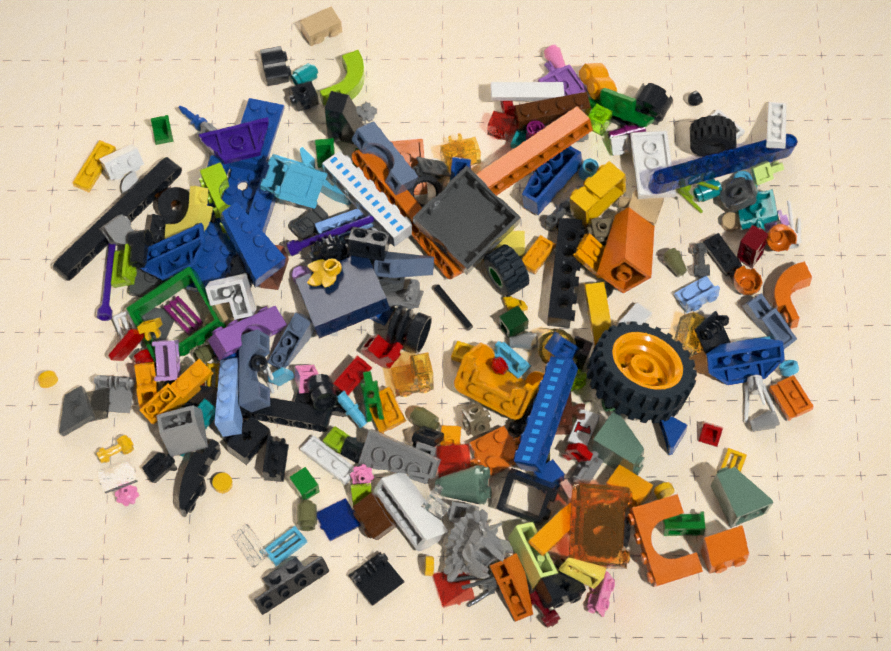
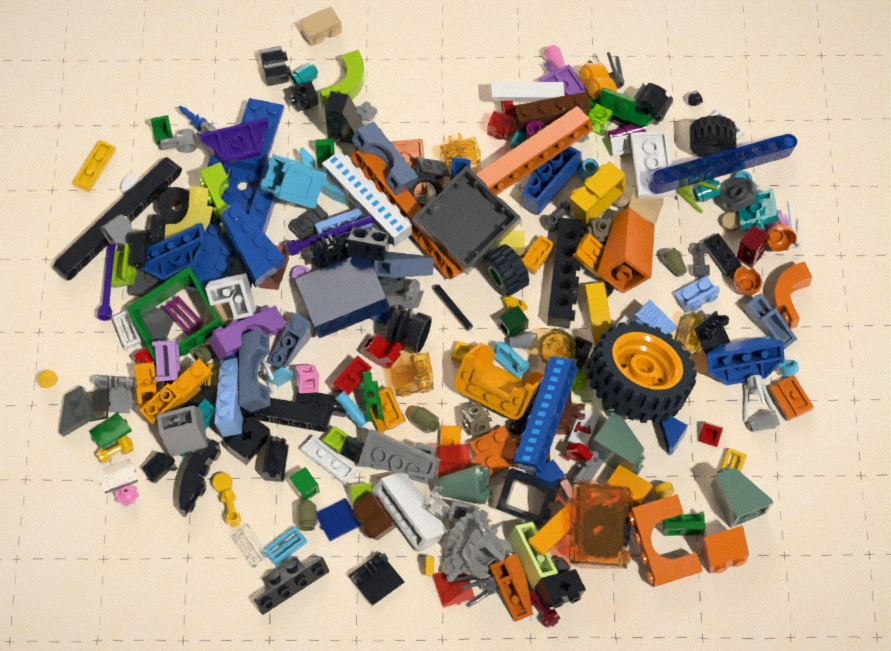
(110, 430): none -> green piece
(122, 162): white brick -> none
(126, 345): red tile -> none
(150, 326): yellow tile -> none
(184, 141): none -> light grey axle
(233, 517): none -> yellow bar
(262, 360): black hinge -> none
(322, 392): black wheel -> none
(324, 272): yellow plate -> none
(362, 474): bright pink plant -> none
(427, 436): black bracket -> none
(499, 365): red plate -> none
(561, 347): blue slope -> none
(585, 572): light yellow slope -> none
(600, 601): bright pink hinge -> none
(616, 76): none -> dark grey plant
(653, 315): none -> light blue brick
(764, 171): yellowish green plate -> none
(776, 125): white tile -> none

